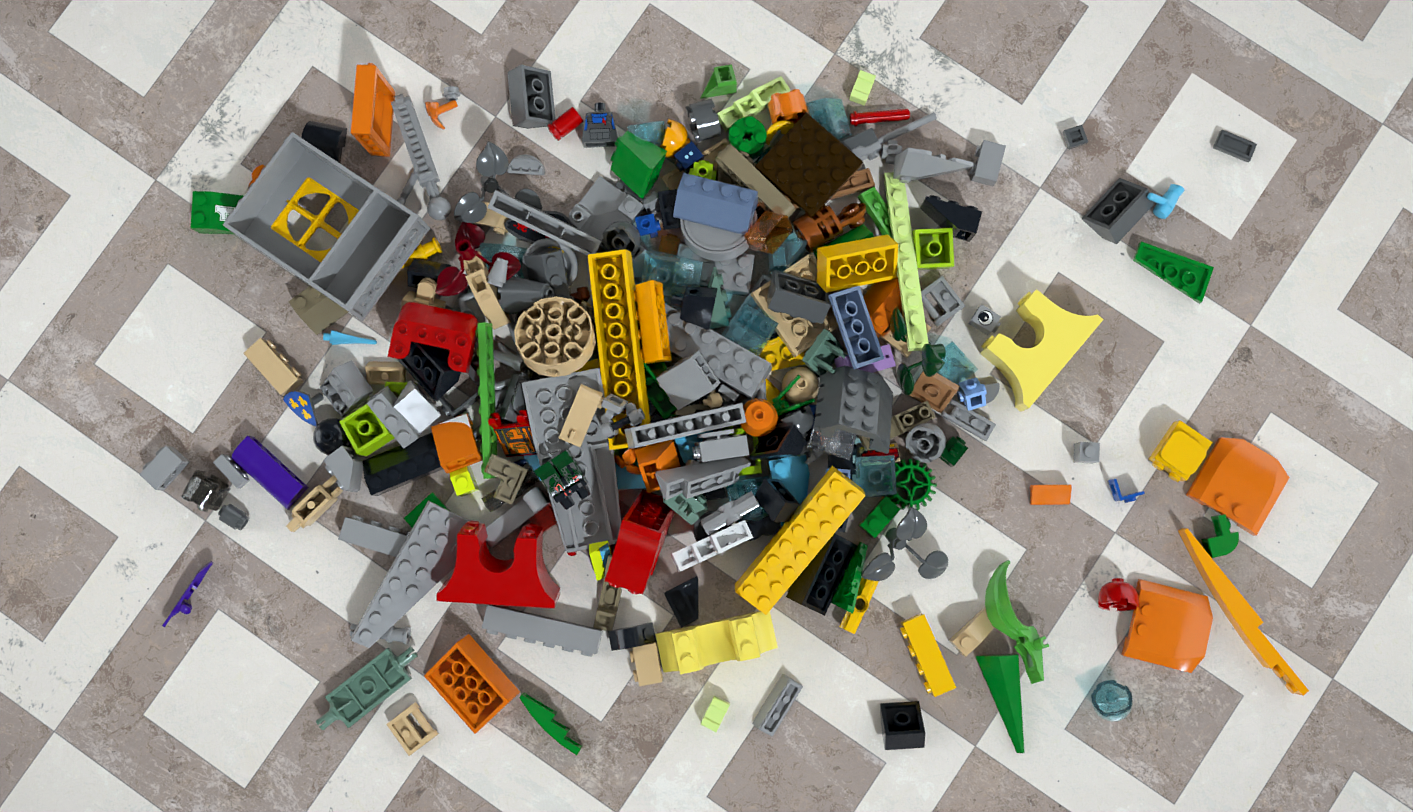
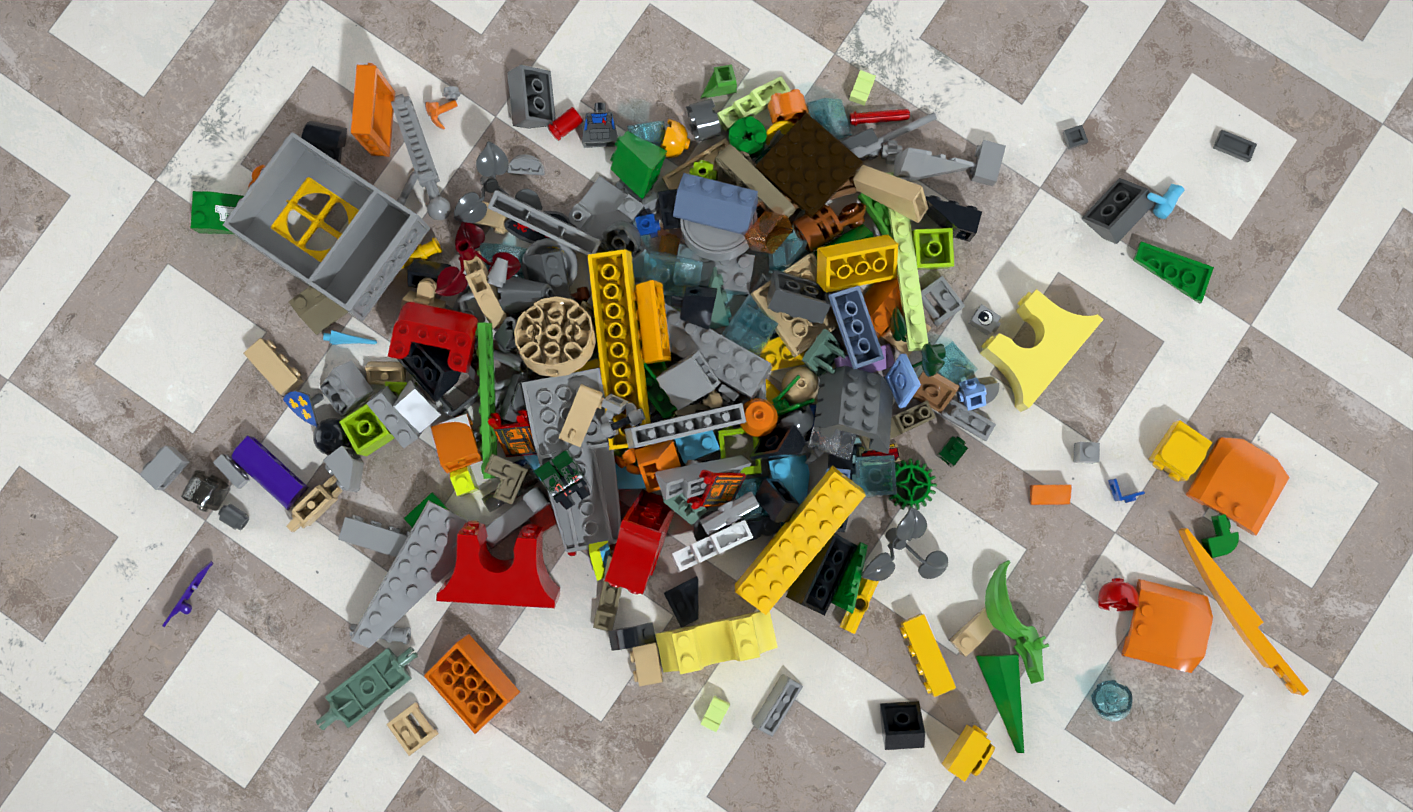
(401, 465): black slope -> none
(505, 334): none -> dark grey piece
(542, 629): light grey brick -> none
(545, 718): green slope -> none
(687, 156): dark blue brick -> none
(719, 446): light grey brick -> none
(720, 489): none -> flag
(879, 517): green brick -> none
(892, 192): none -> tan slope
(902, 380): none -> light blue tile
(926, 442): light grey cylinder -> none
(969, 753): none -> yellow brick

